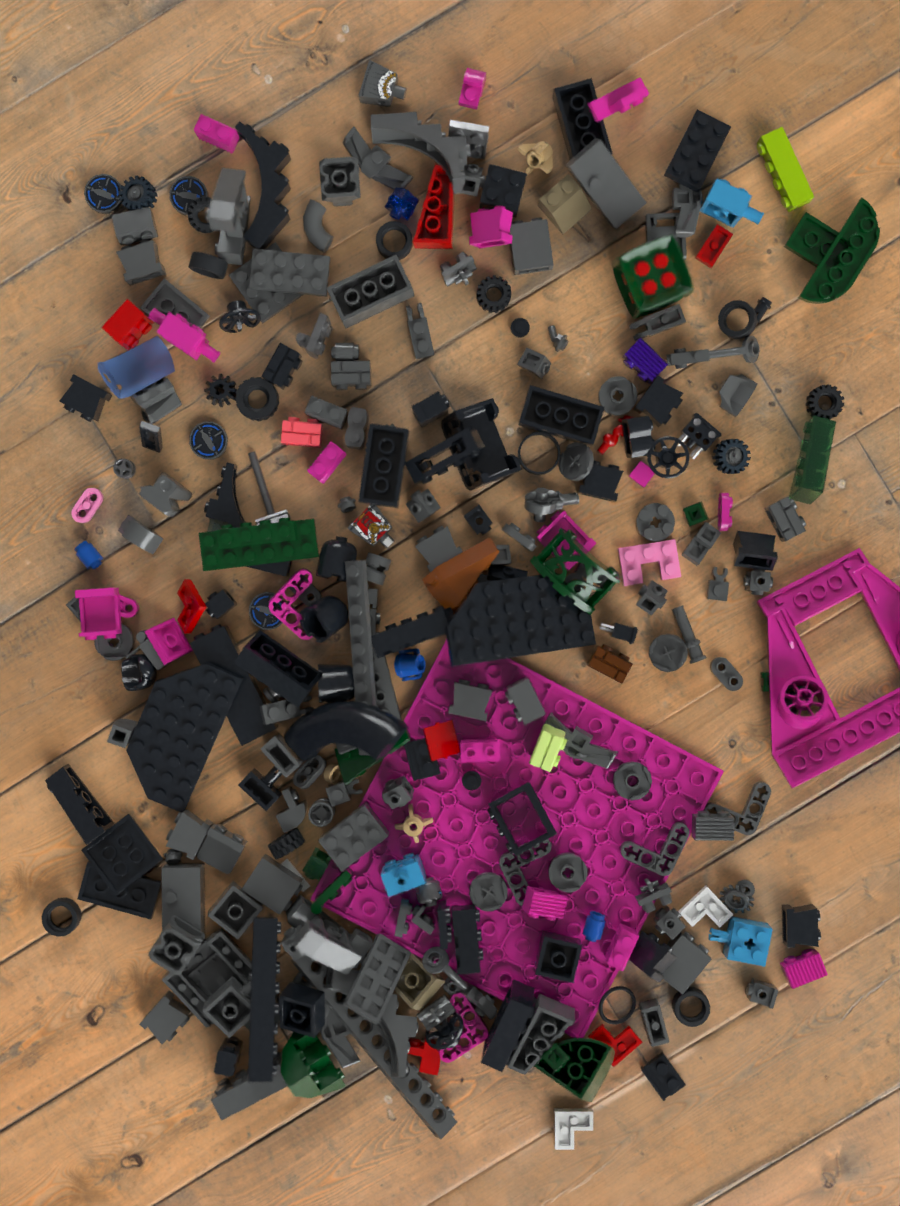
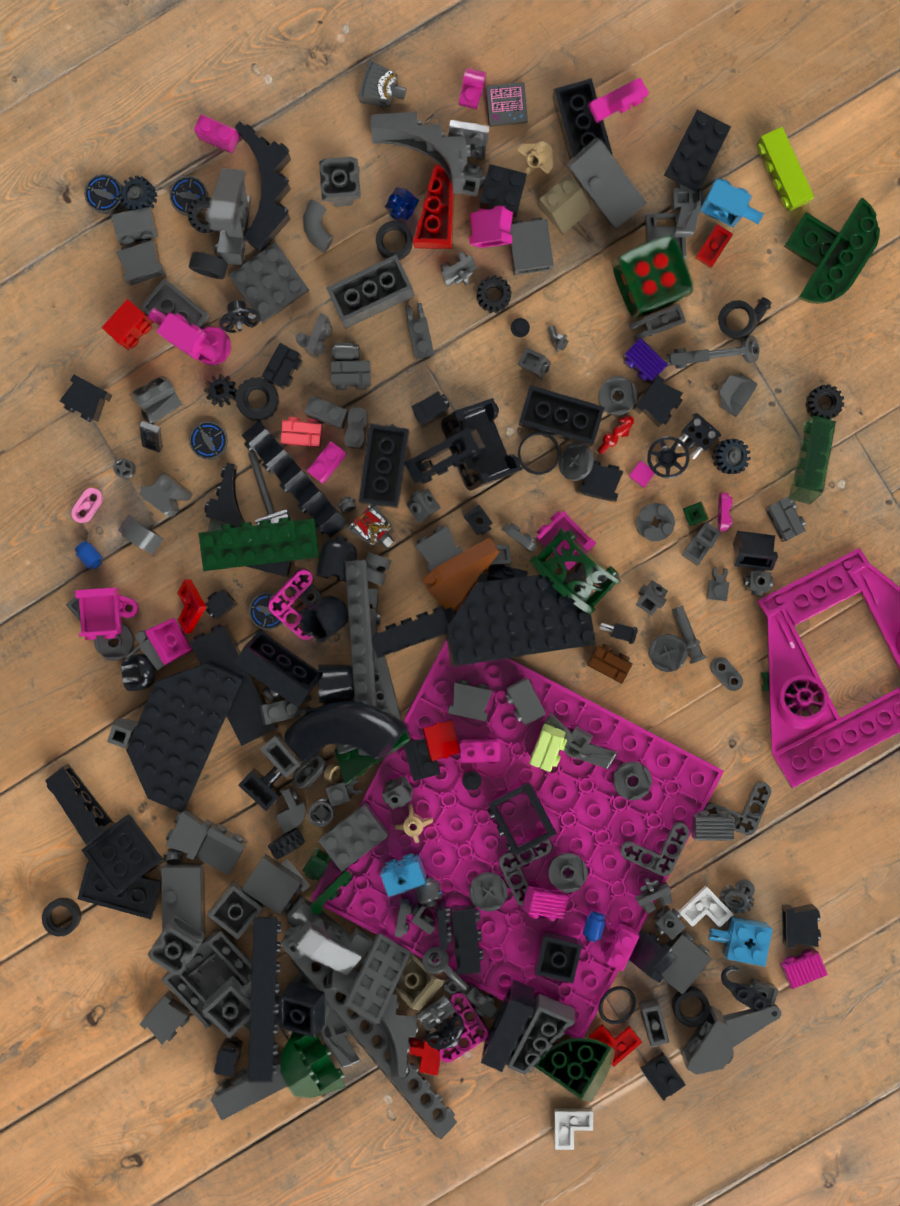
(137, 368): medium blue piece -> none
(219, 341): none -> dark pink tile
(289, 272): dark grey plate -> none
(293, 479): none -> black brick
(375, 162): dark grey plate -> none
(409, 664): blue piece -> none
(506, 104): none -> dark grey tile
(547, 501): dark grey pin -> none
(556, 1057): dark green tile -> none
(633, 556): bright pink plate -> none
(637, 436): black brick -> none
(714, 1040): none -> dark grey slope

